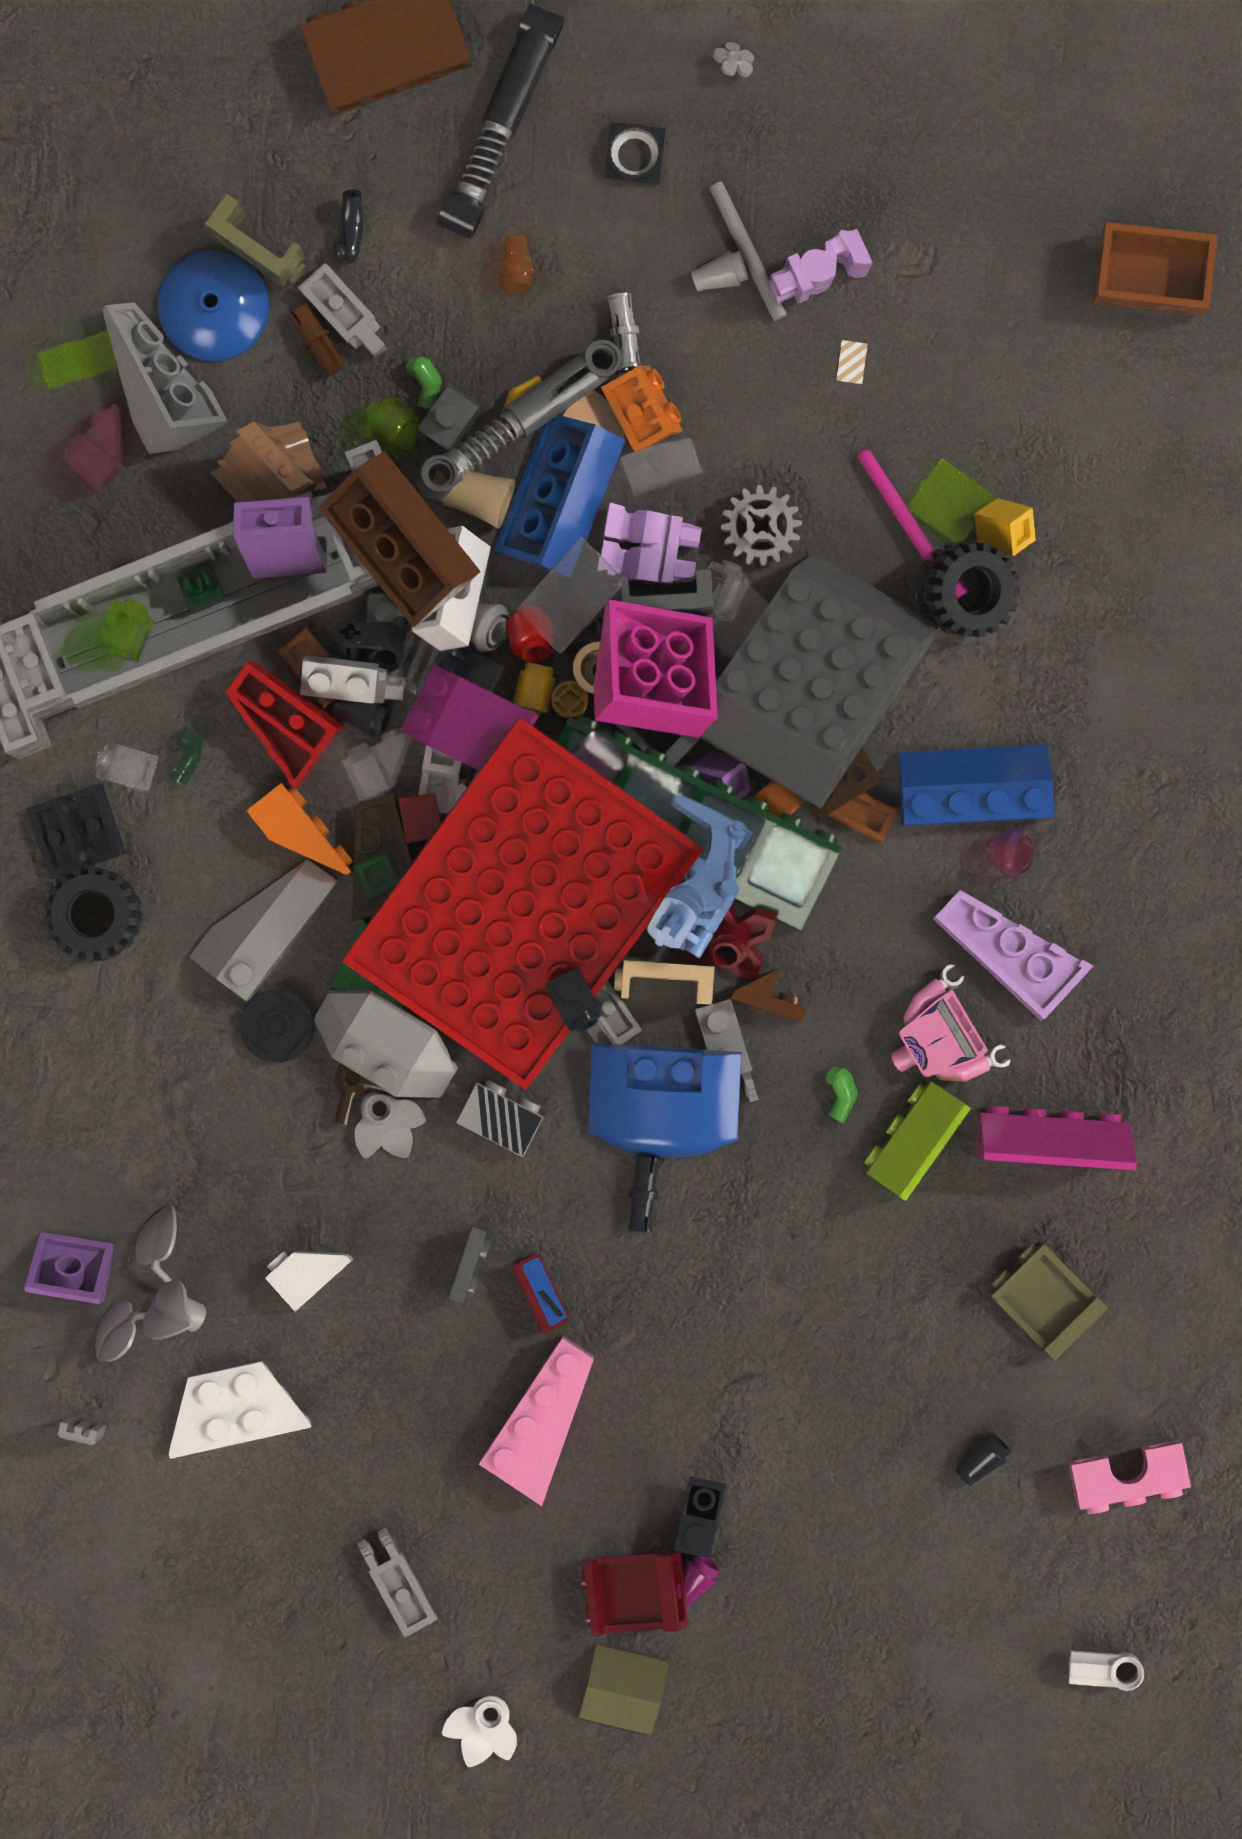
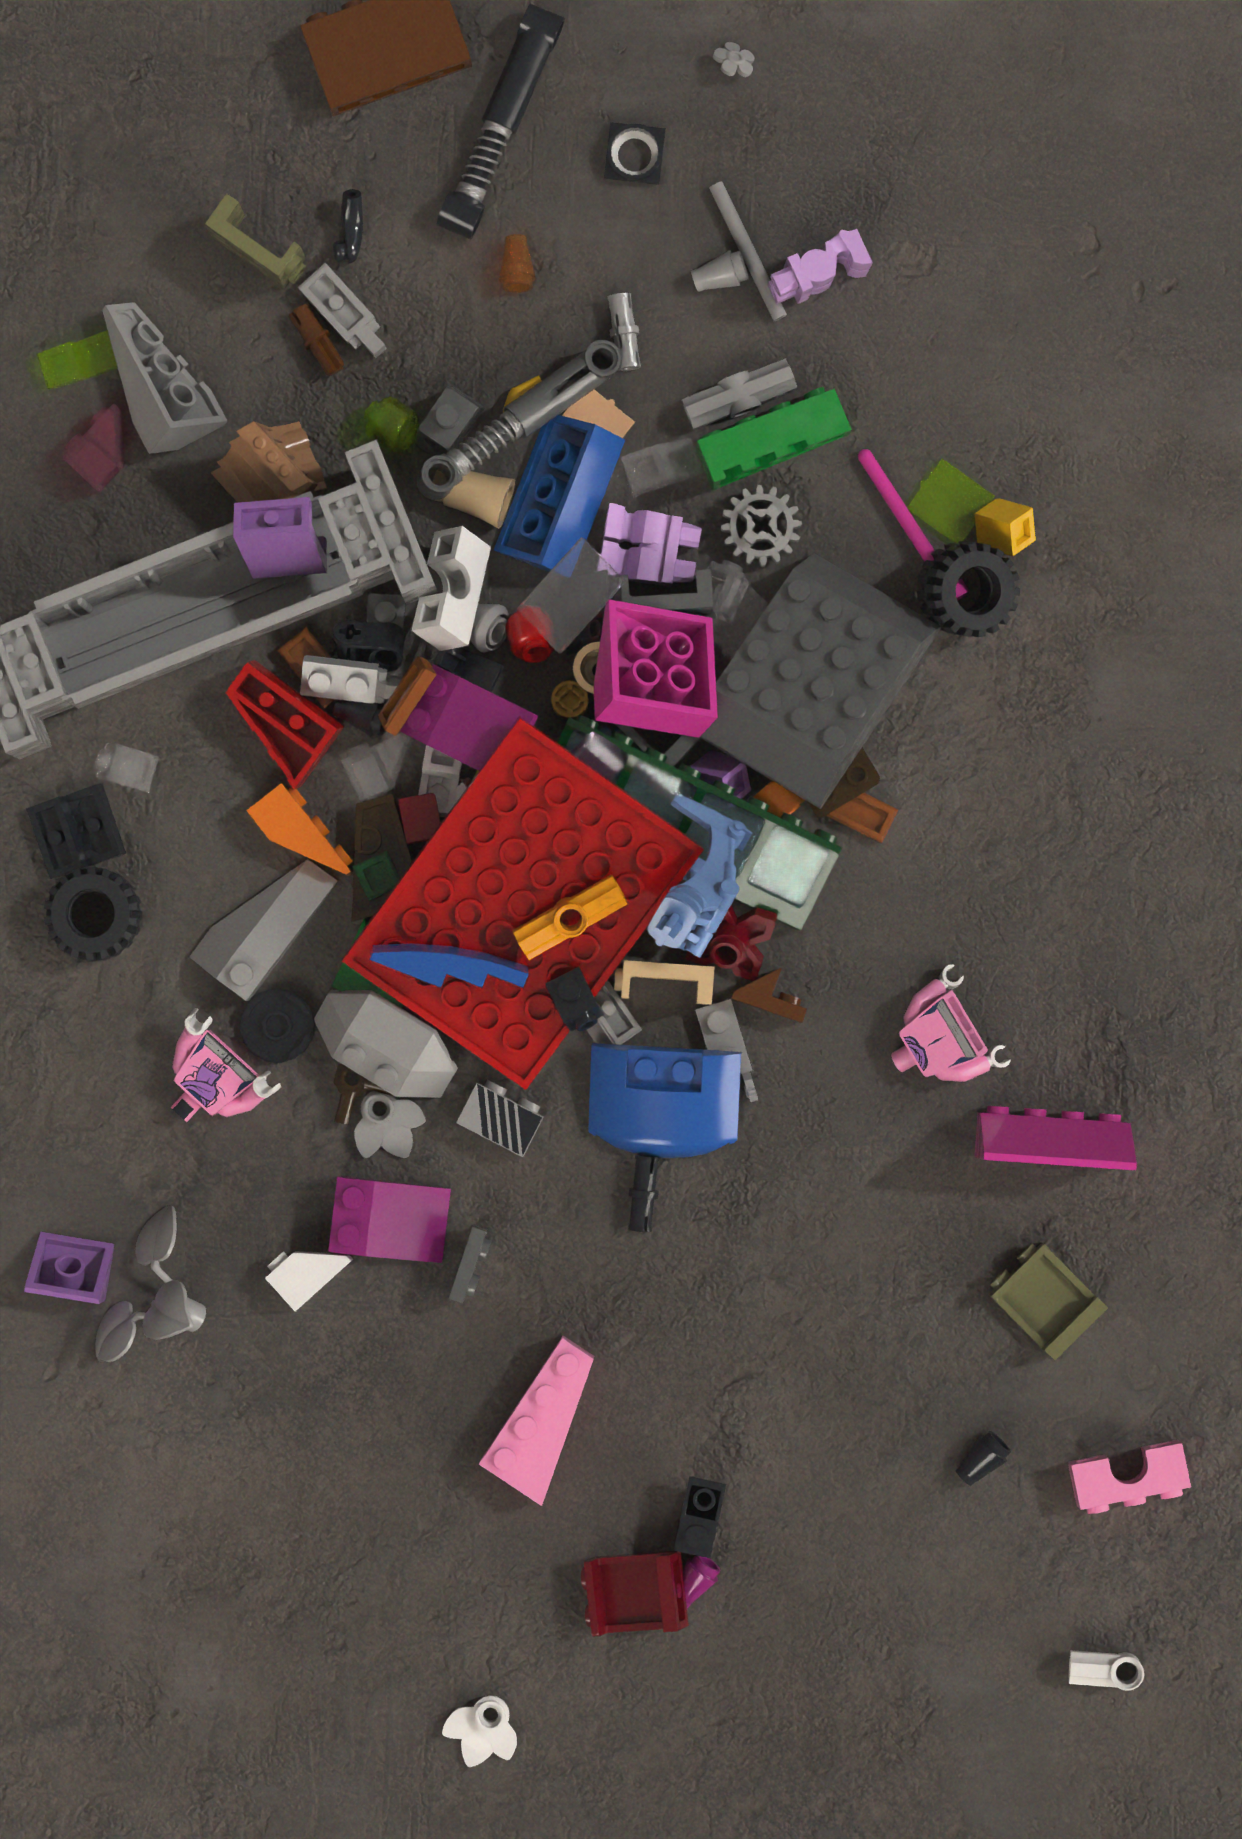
(81, 1432): light grey tile -> none
(125, 629): clear neon green brick -> none
(191, 757): clear green arm -> none
(201, 588): dark green tile -> none
(214, 1074): none -> torso
(217, 331): blue dish -> none
(233, 1409): white wing -> none
(389, 1219): none -> magenta slope
(398, 538): reddish brown slope -> none
(398, 1586): light grey hinge -> none
(406, 695): none -> dark orange tile
(428, 378): bright green arm -> none
(433, 962): none -> blue slope
(535, 688): yellow brick -> none
(540, 1293): slope -> none
(548, 930): none -> light orange piece
(624, 1689): olive slope -> none
(642, 407): orange bracket -> none
(739, 394): none -> light grey piece
(772, 438): none -> green wedge
(845, 1091): bright green arm -> none
(851, 362): sticker -> none
(915, 1139): lime slope -> none
(975, 785): blue slope -> none
(1011, 852): clear pink cone -> none
(1025, 964): lavender wing -> none
(1155, 269): dark orange piece -> none

